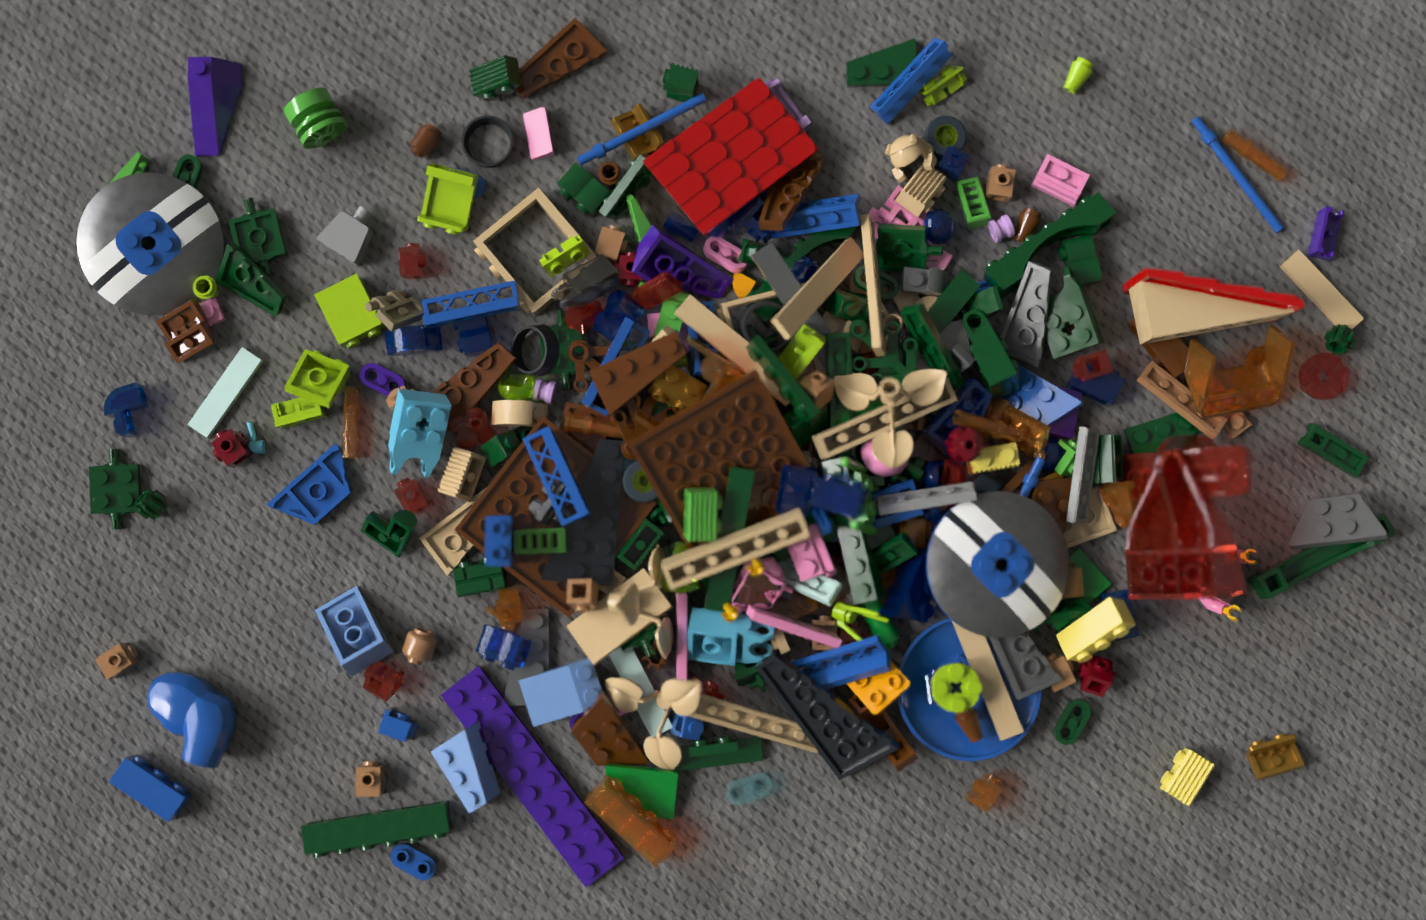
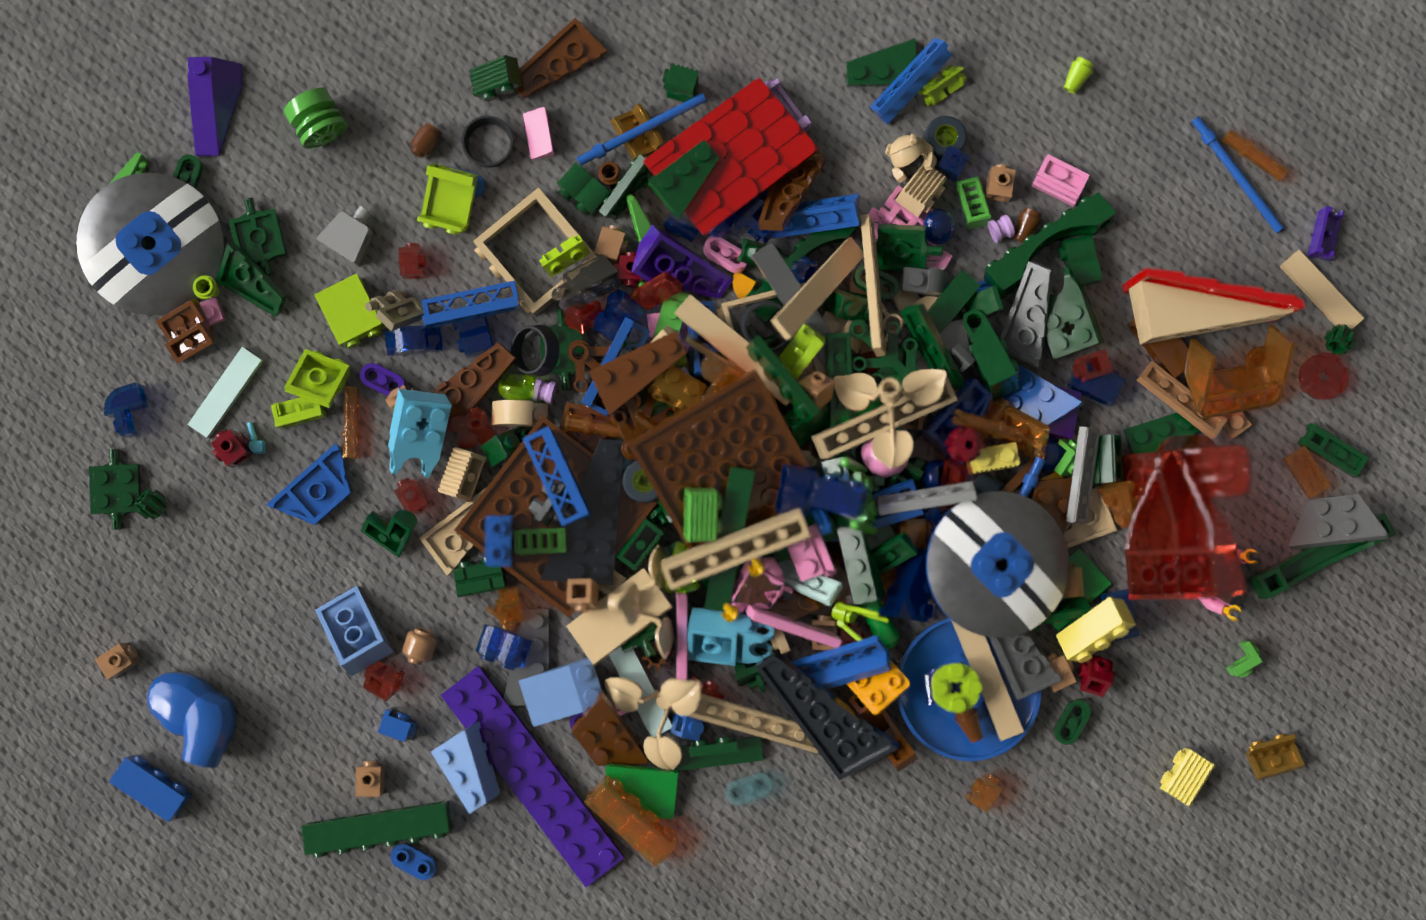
(683, 178): none -> dark green wing
(1244, 665): none -> bright green bracket
(1306, 472): none -> clear orange plate

